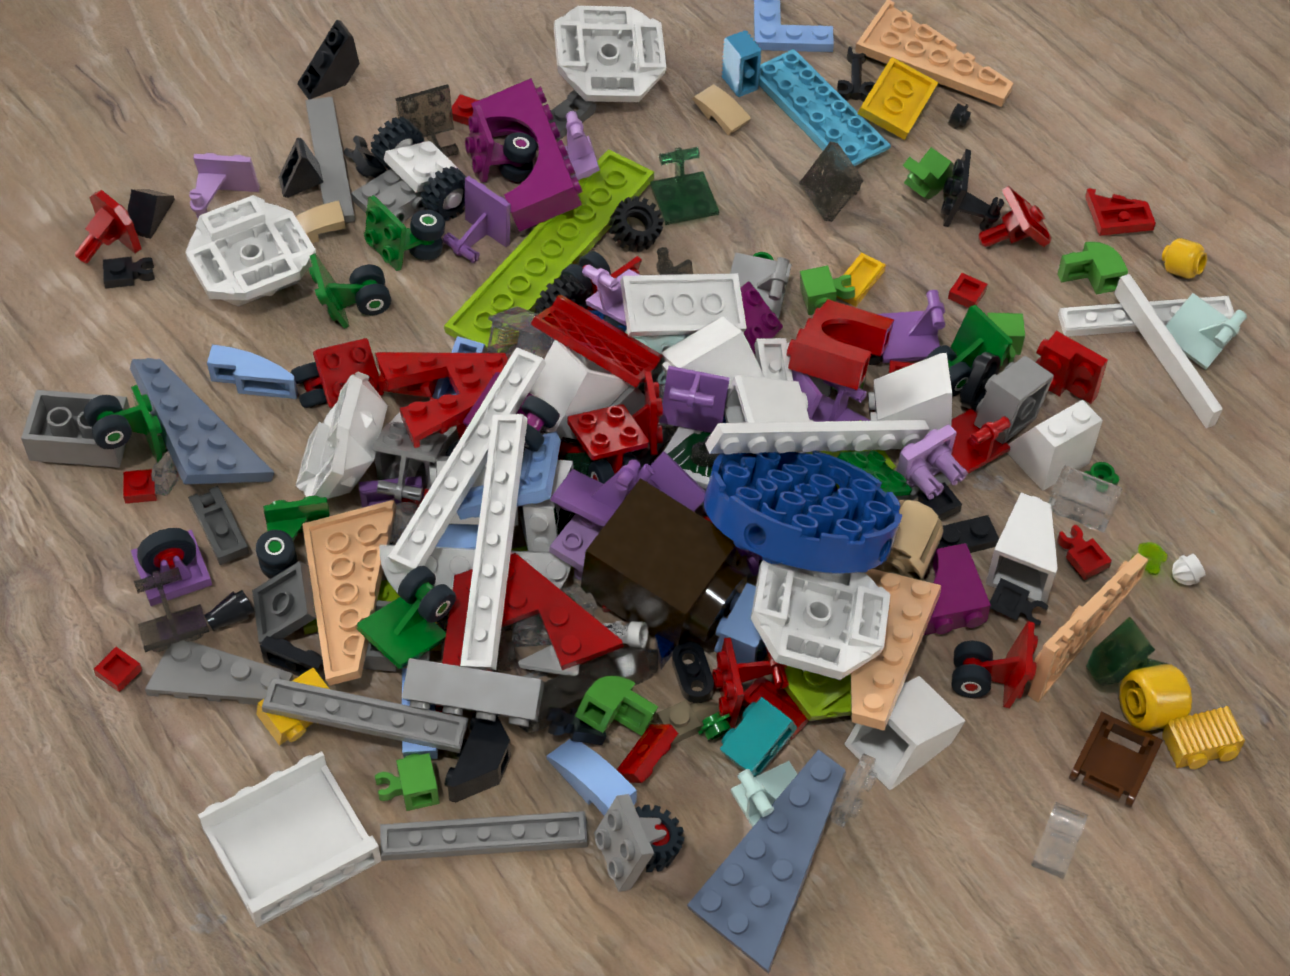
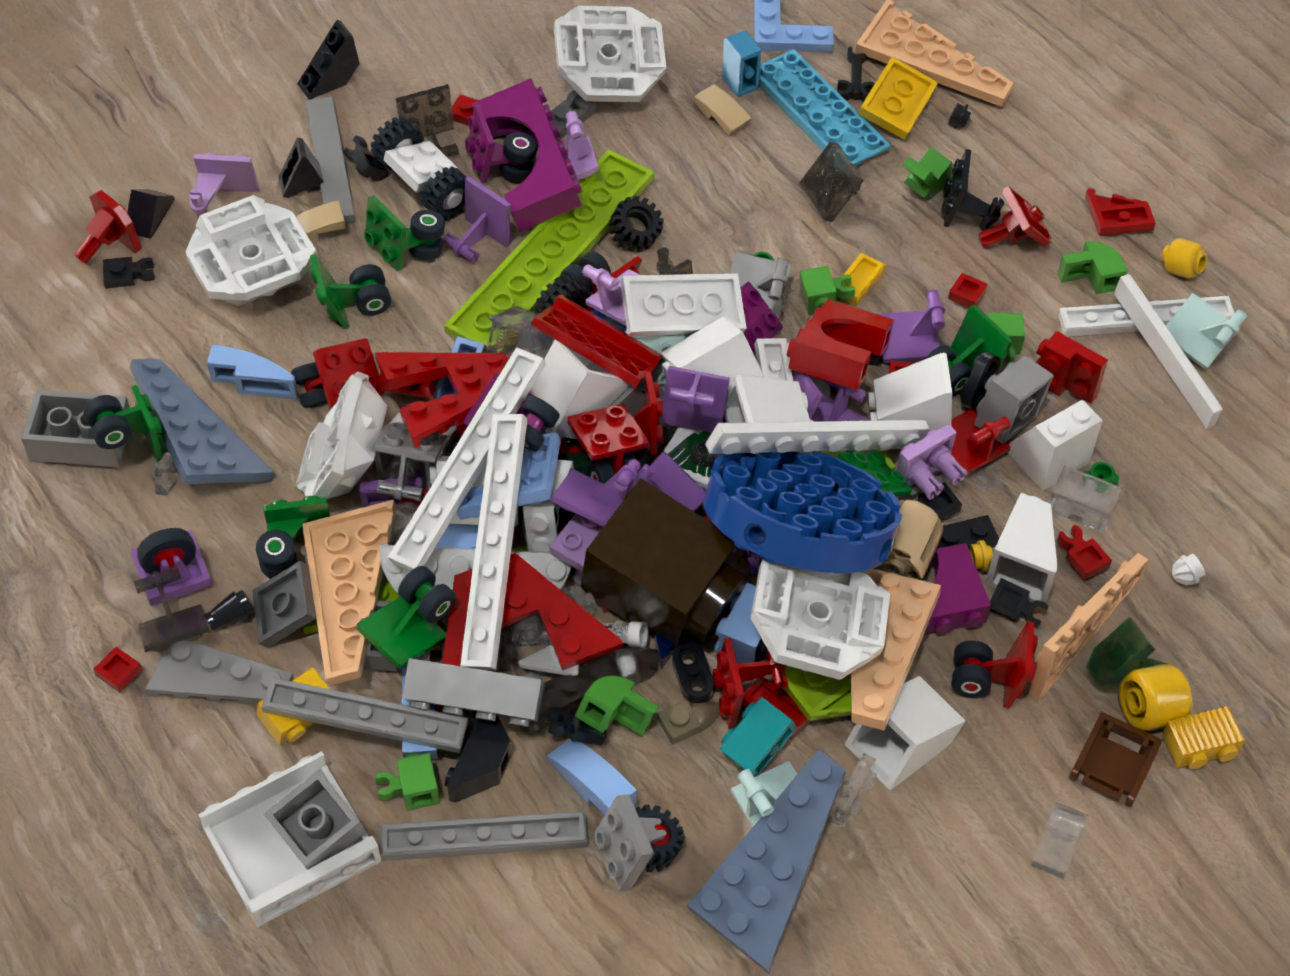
(138, 486): red plate -> none
(219, 525): dark grey plate -> none
(286, 657): black plate -> none
(315, 821): none -> light grey brick
(392, 193): light grey plate -> none
(647, 752): red plate -> none
(683, 196): clear green plate -> none
(715, 726): green plate -> none
(981, 555): none -> yellow plate
(1154, 552): clear neon green plate -> none

